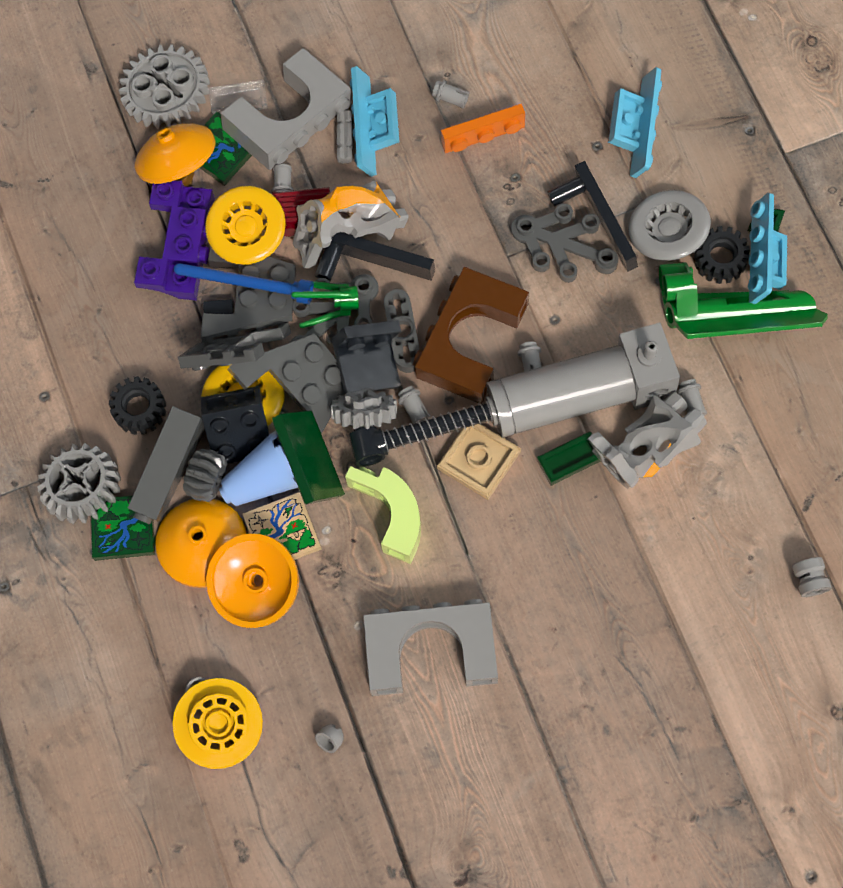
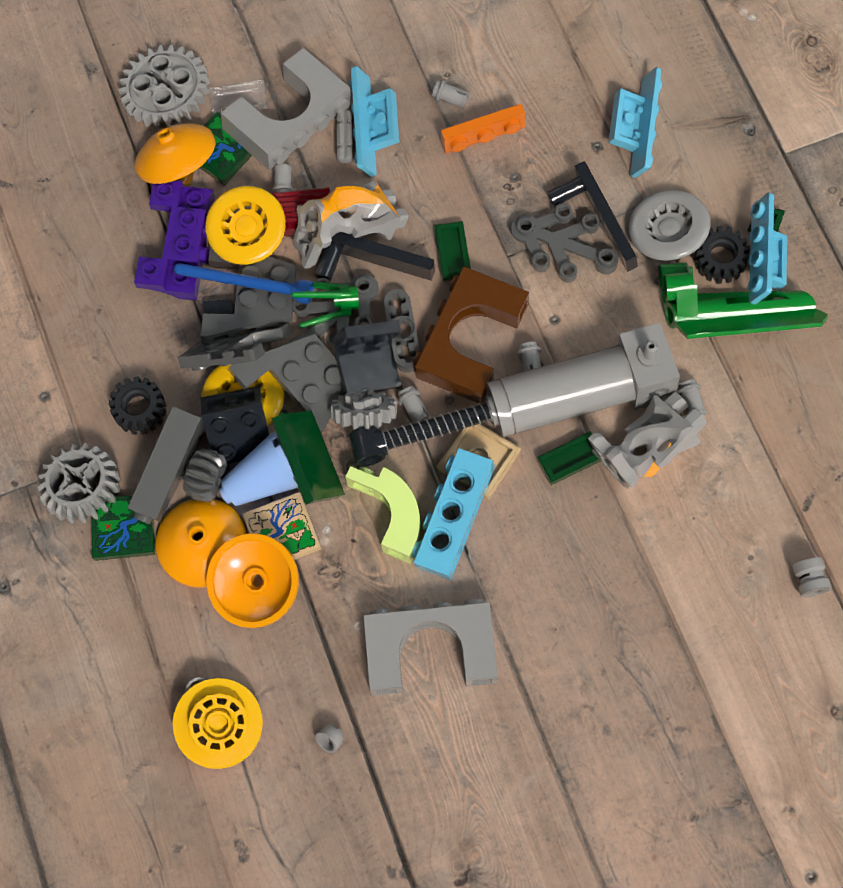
(444, 561): none -> medium azure brick
(452, 249): none -> dark green tile

